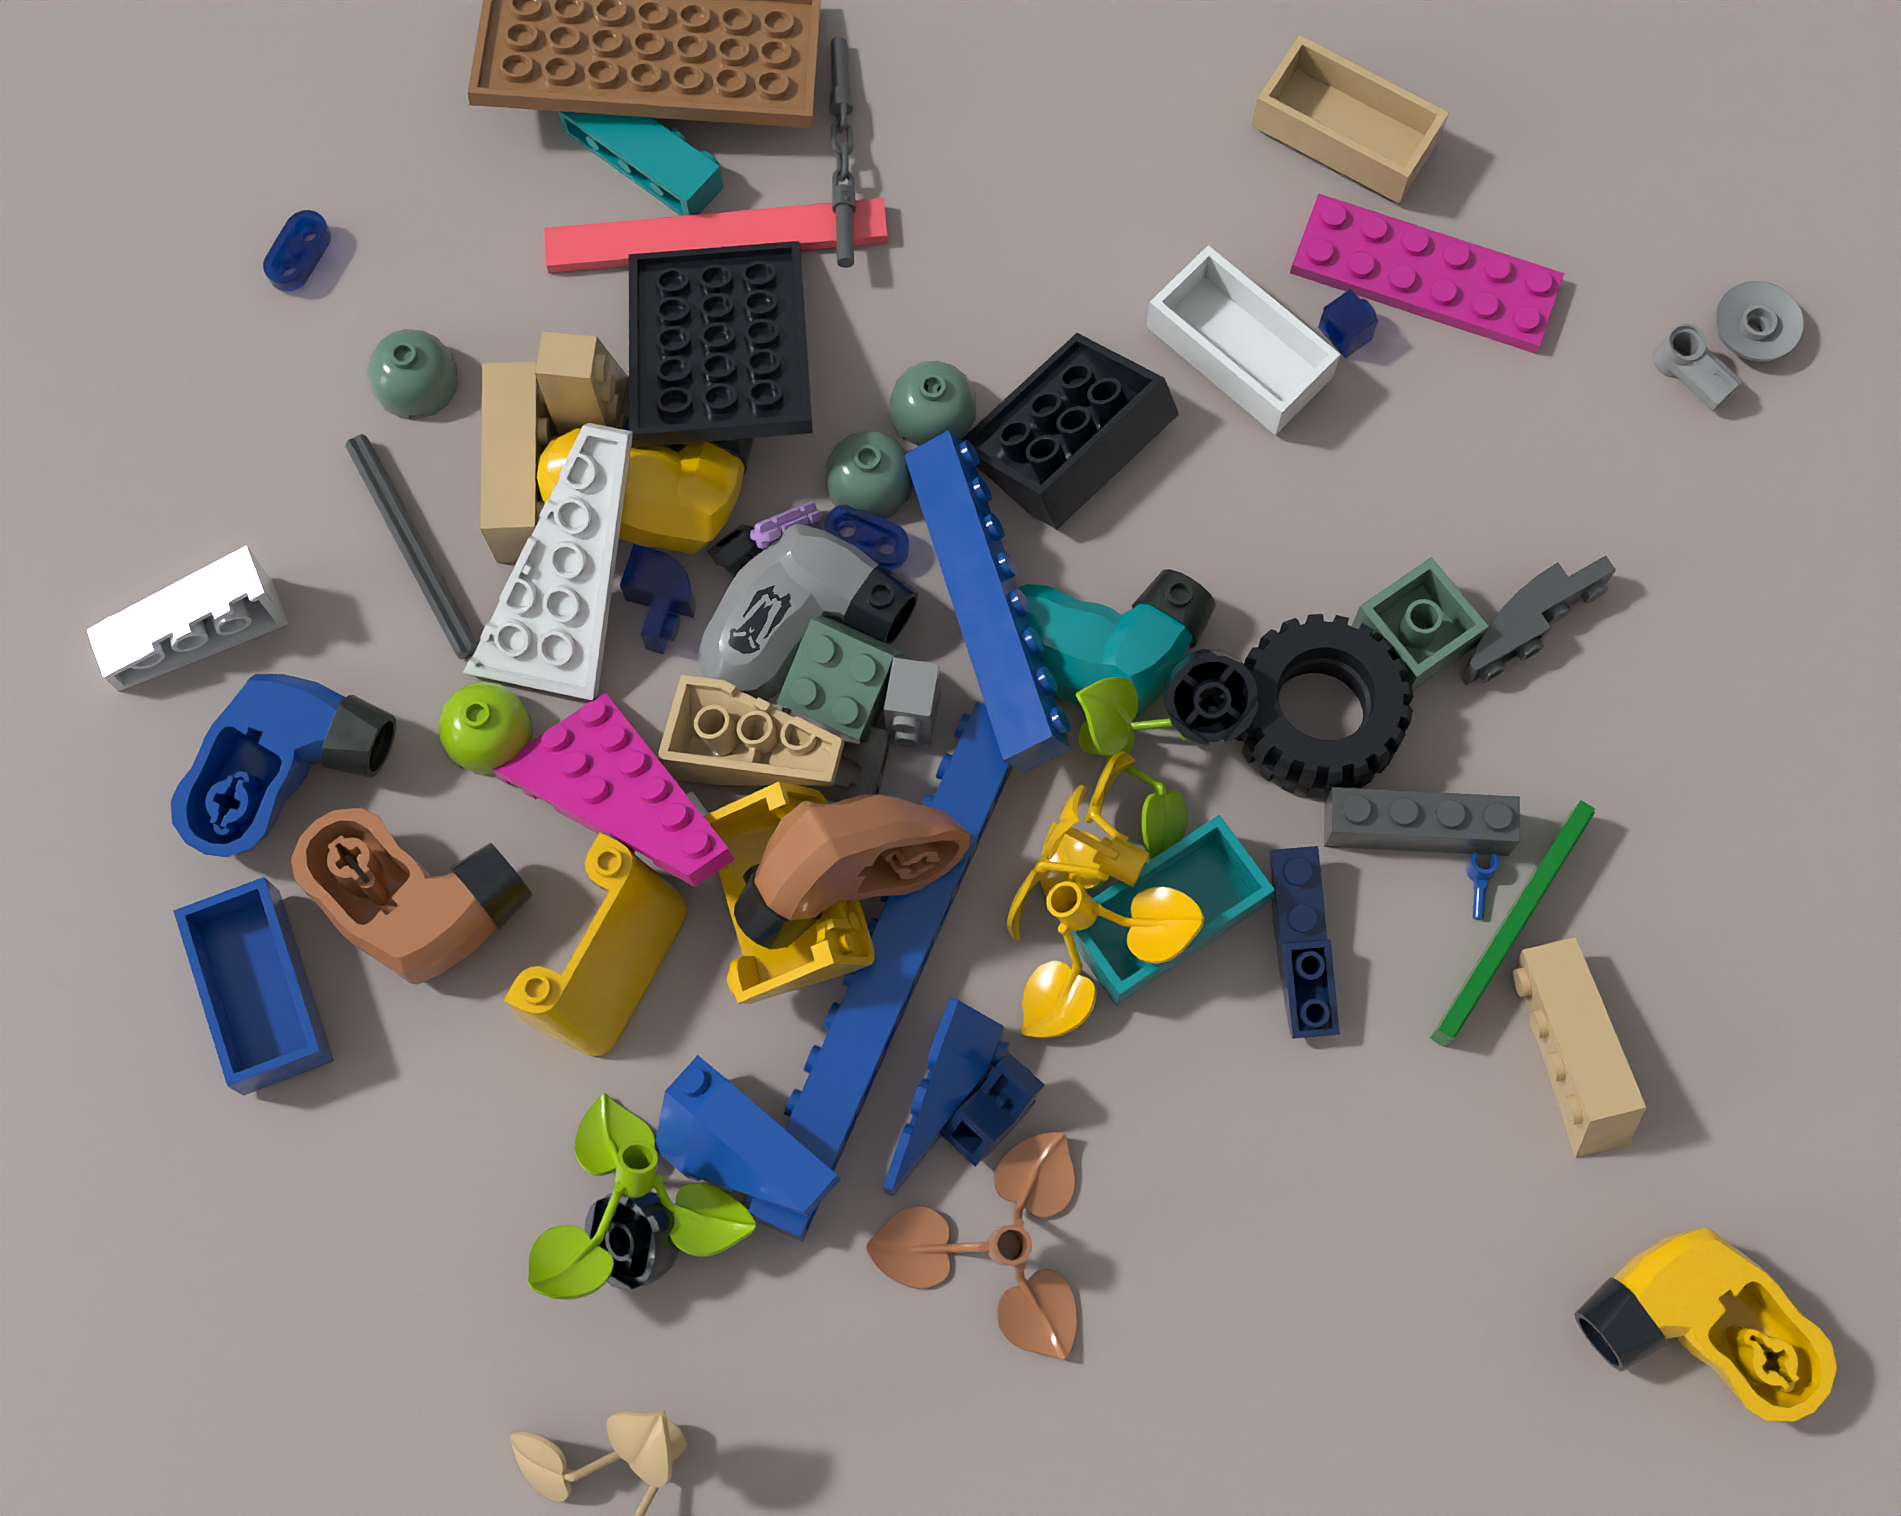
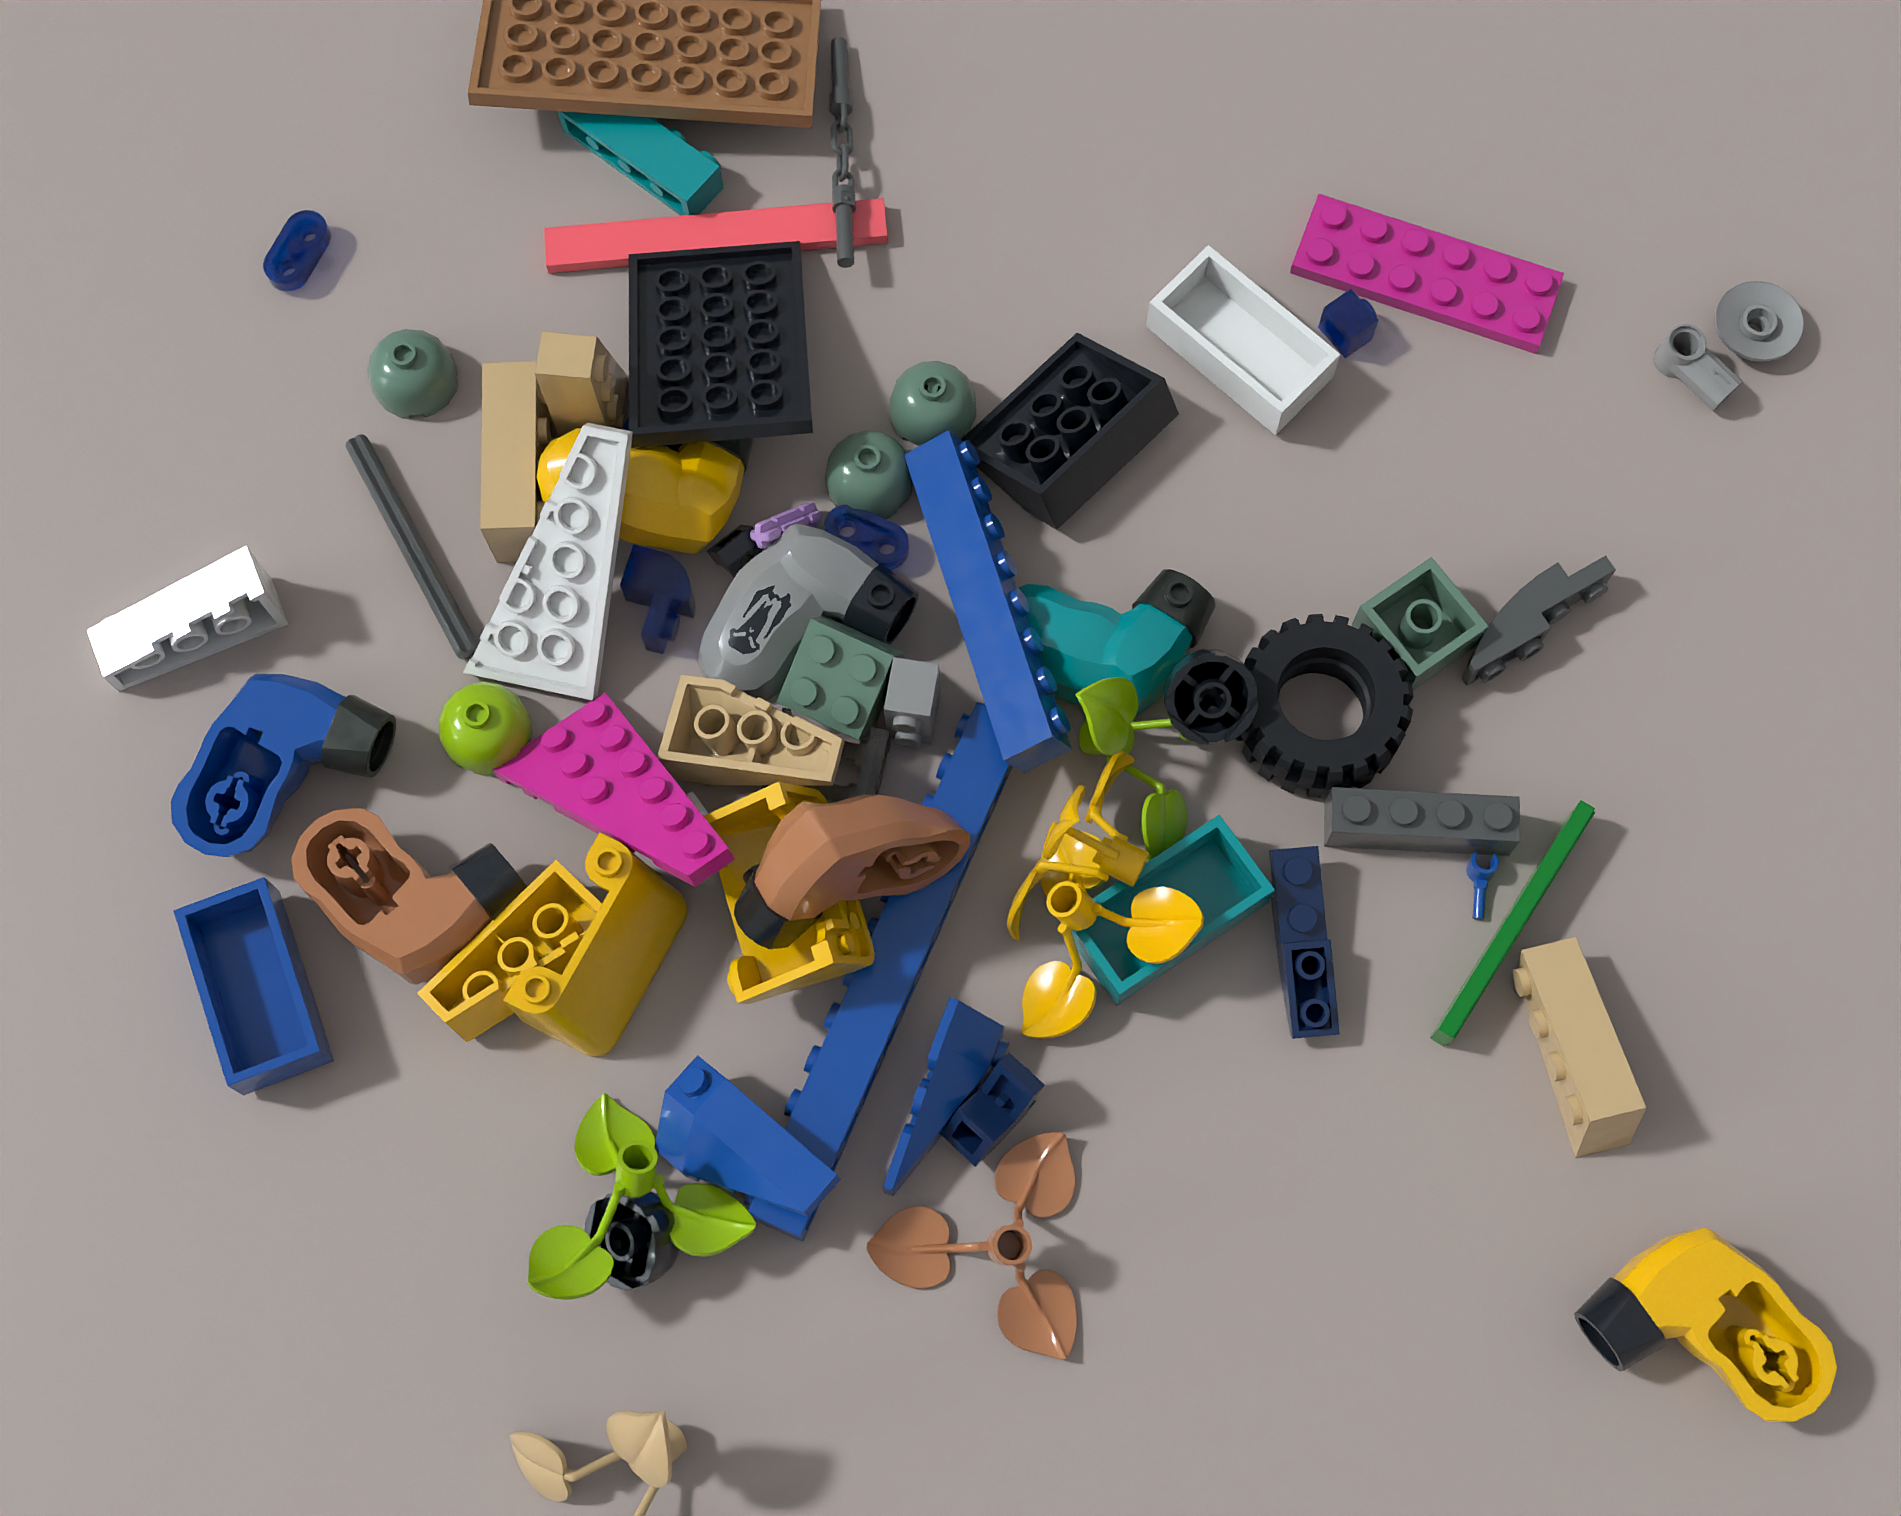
(532, 931): none -> yellow wedge
(1349, 118): tan piece -> none

